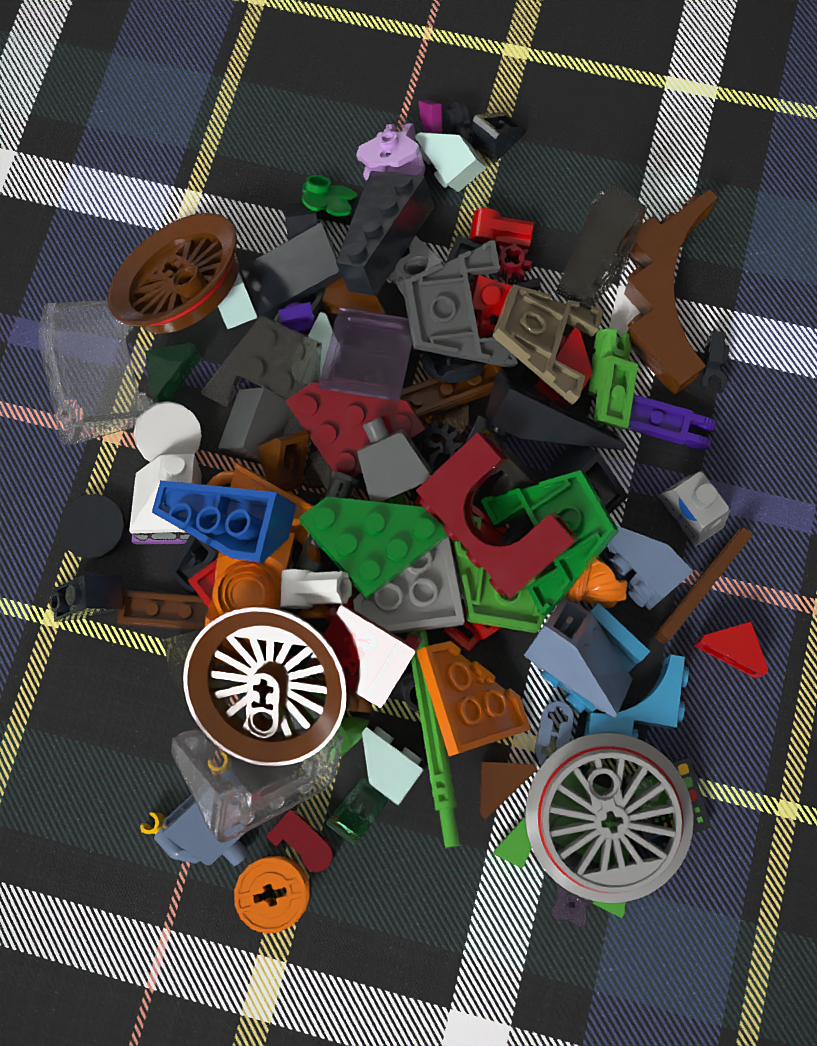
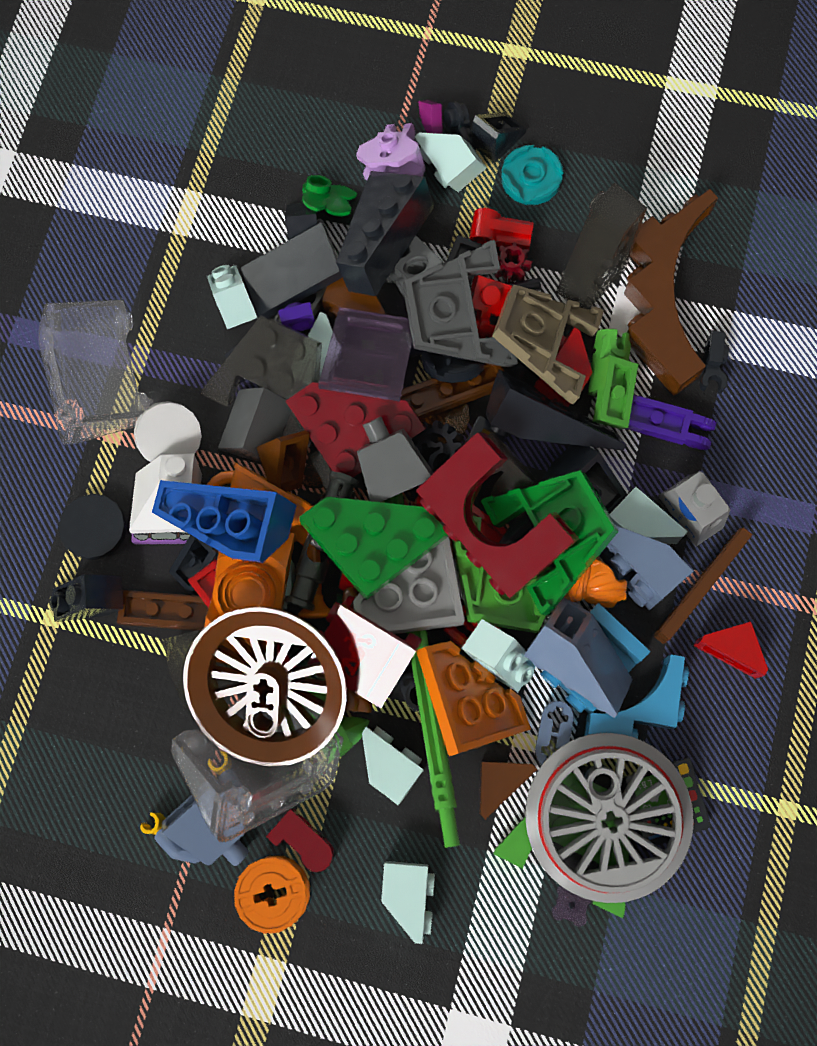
(169, 368): clear green slope -> none
(176, 274): reddish brown piece -> none
(305, 588): white piece -> none
(358, 812): clear green slope -> none
(405, 896): none -> light aqua slope
(499, 655): none -> light aqua brick
(531, 175): none -> teal tile
(646, 518): none -> light aqua slope

